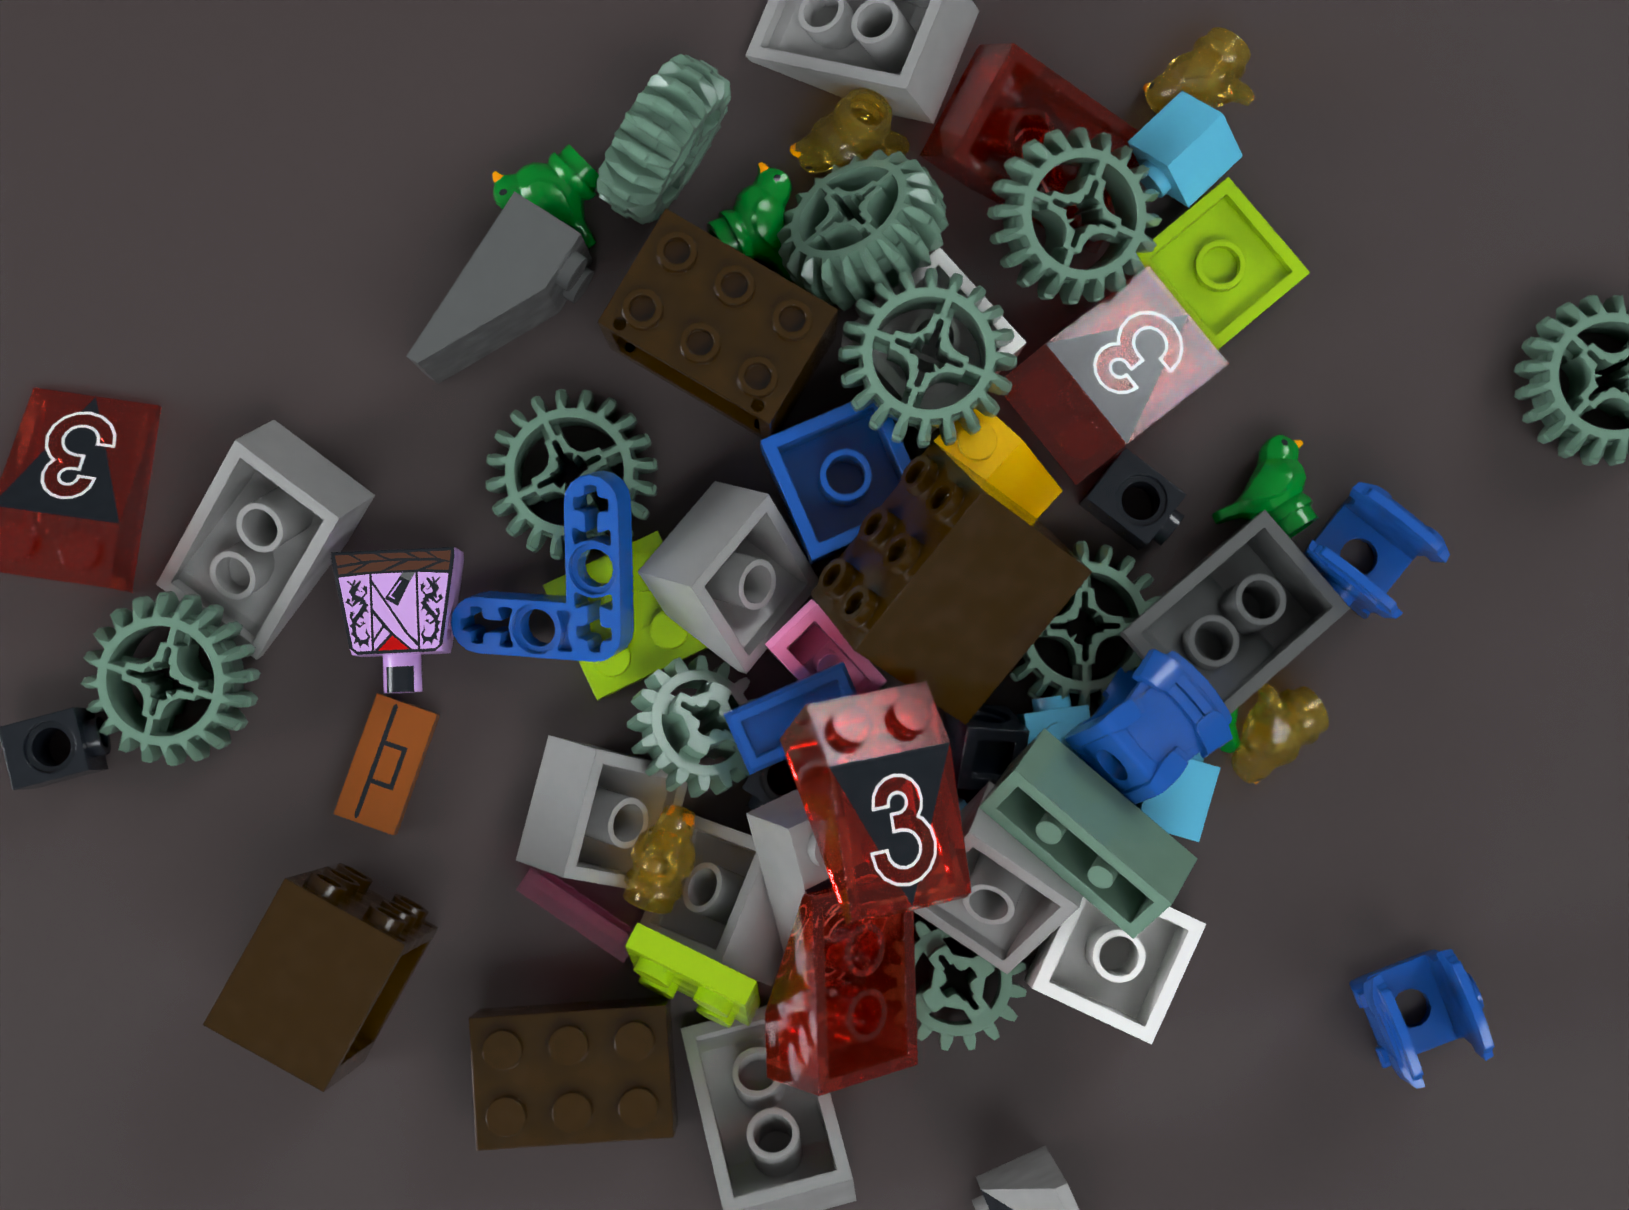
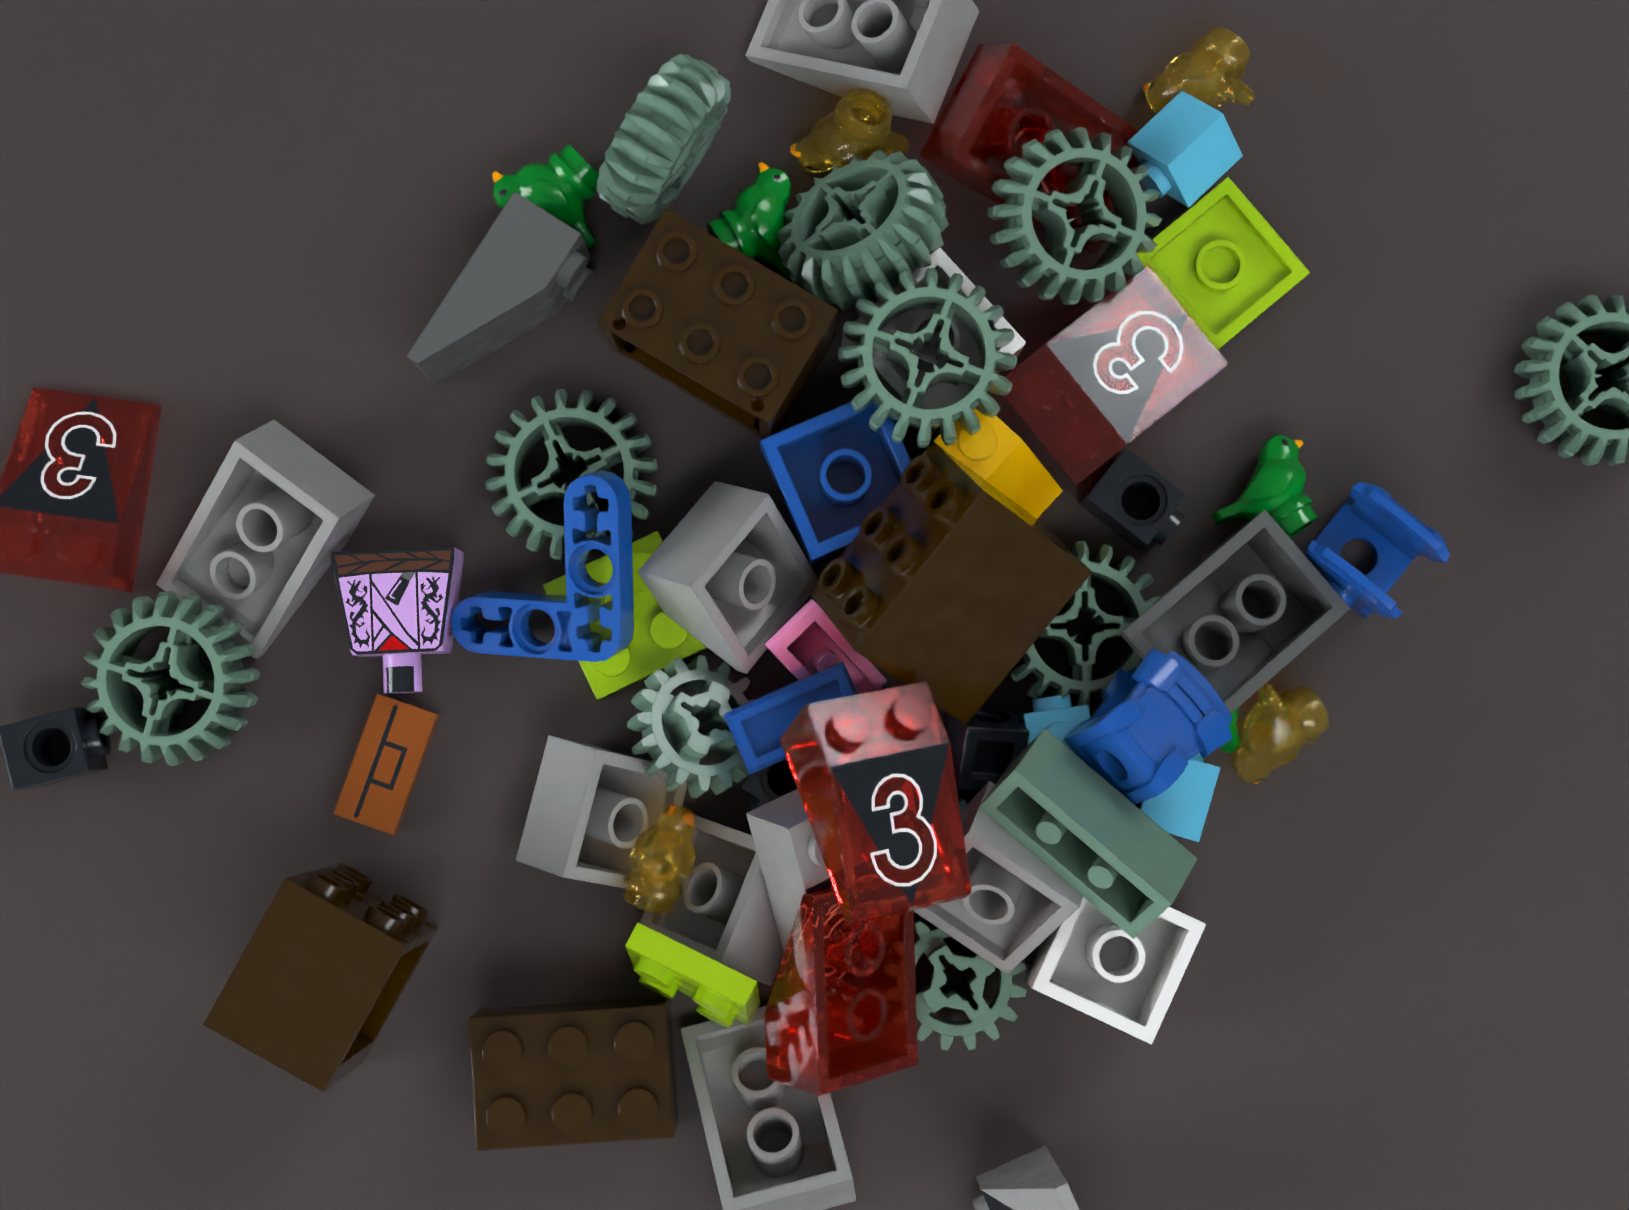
(577, 911): clear pink tile -> none
(1451, 1011): blue piece -> none

